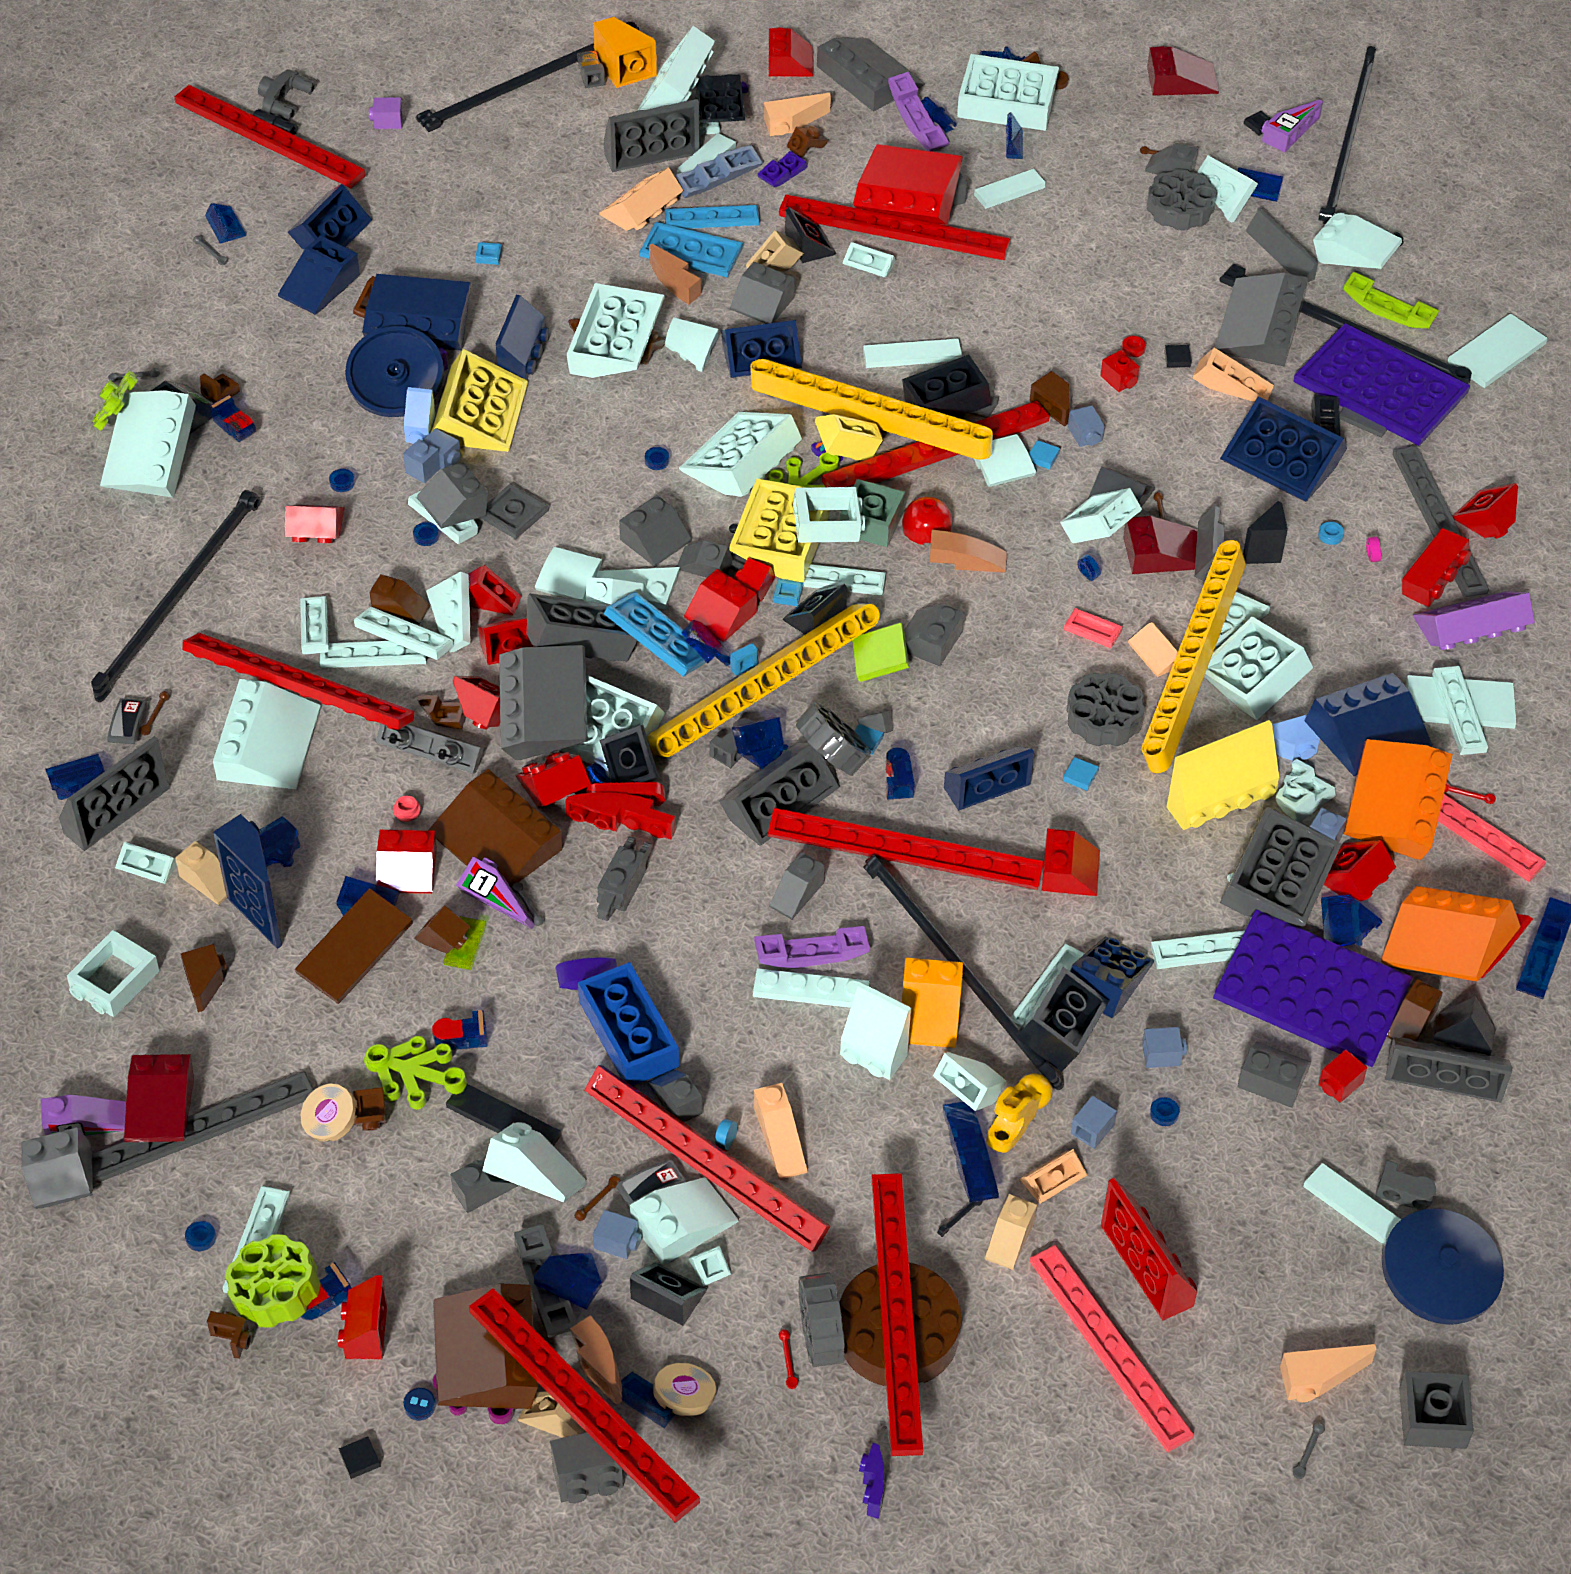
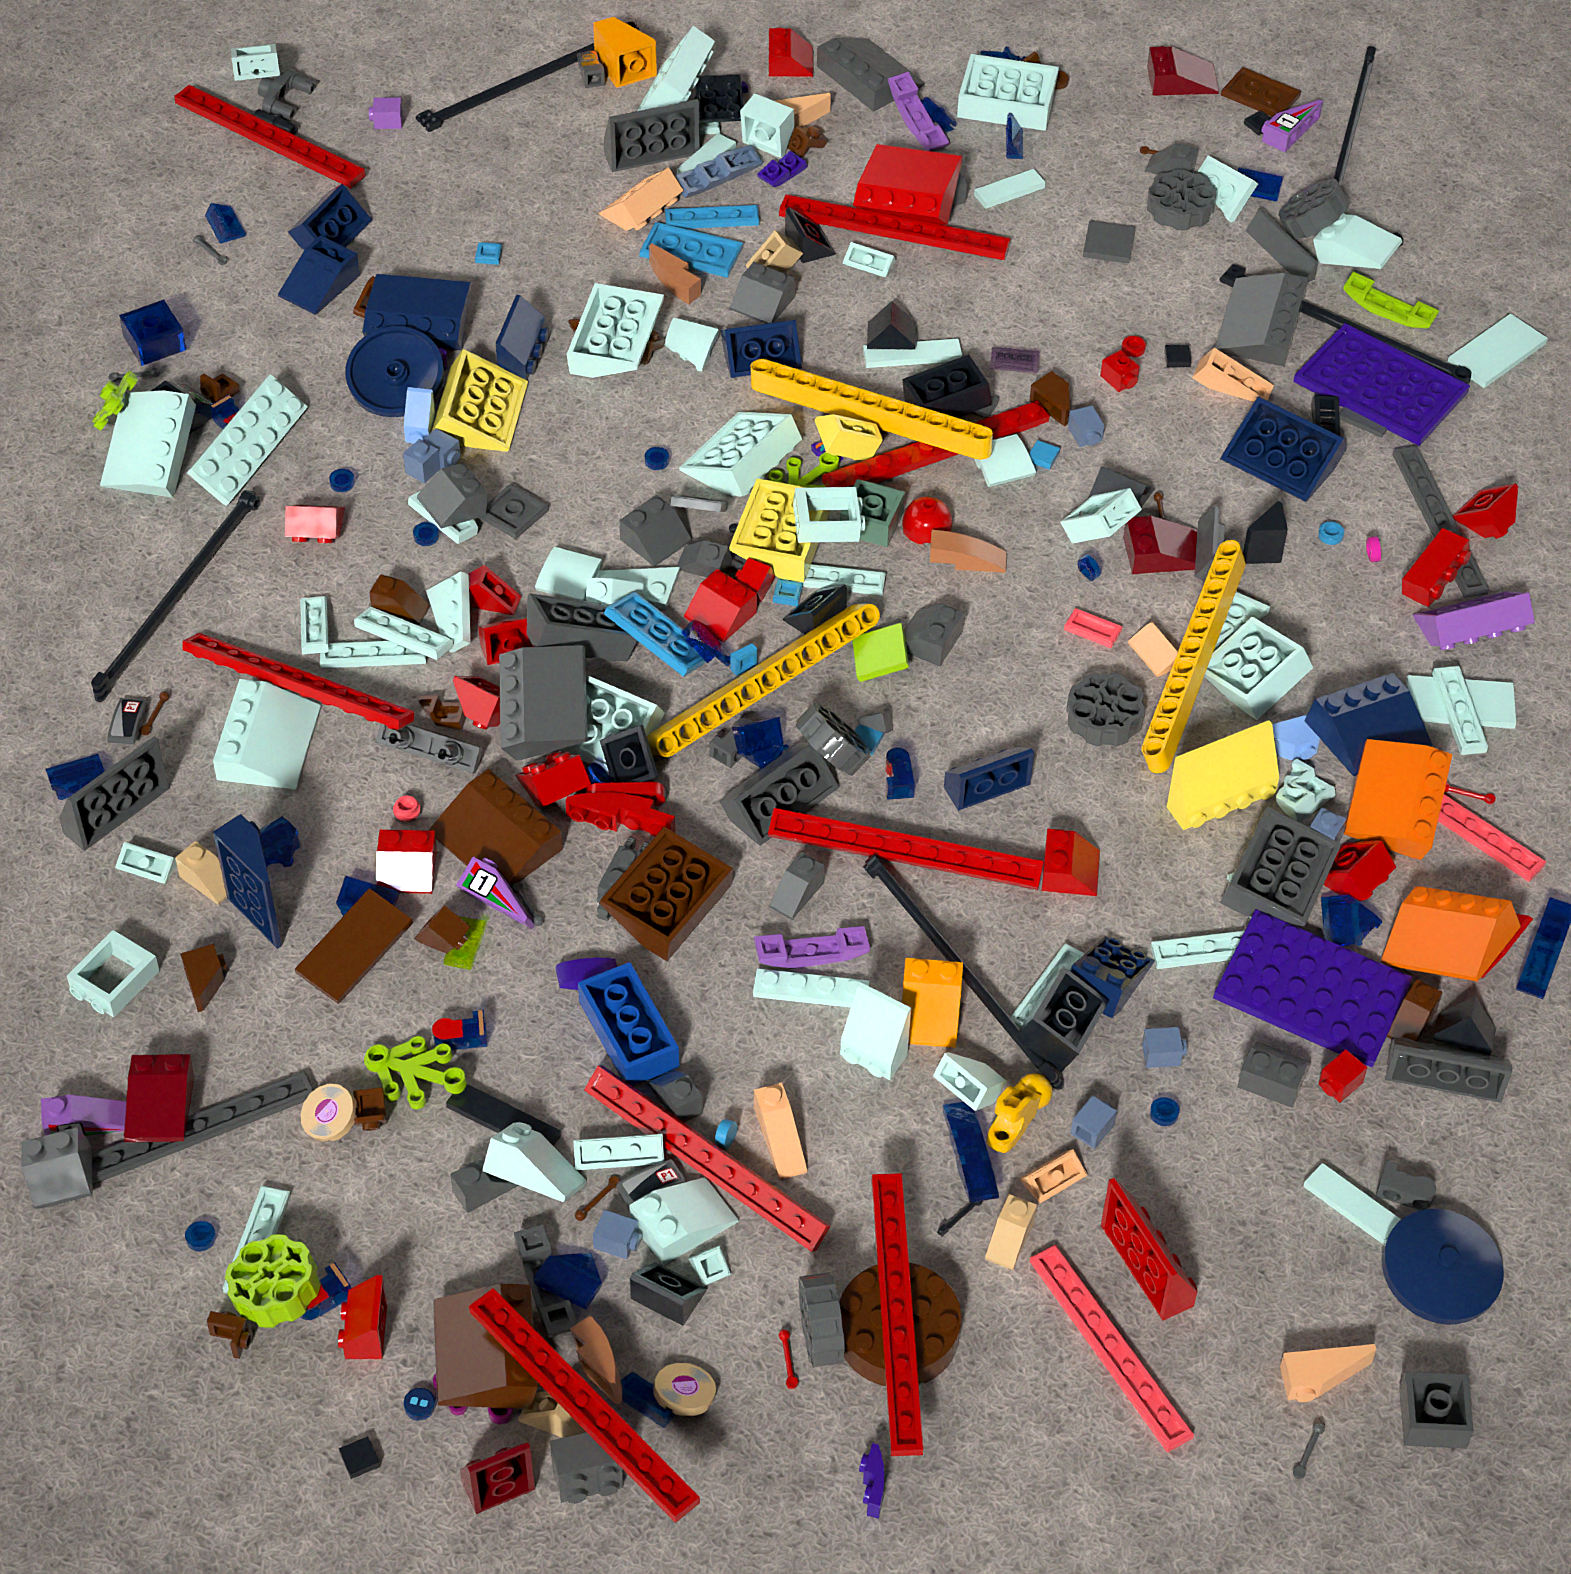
(152, 332): none -> clear blue brick
(247, 440): none -> light aqua plate
(259, 57): none -> light aqua window
(498, 1477): none -> dark red slope
(618, 1151): none -> light aqua tile
(667, 892): none -> reddish brown slope
(699, 503): none -> tile
(767, 125): none -> light aqua slope
(891, 329): none -> black slope
(1014, 359): none -> clear purple tile
(1080, 773): dark azure tile -> none
(1108, 242): none -> dark grey tile
(1260, 92): none -> reddish brown tile
(1313, 209): none -> dark grey connector

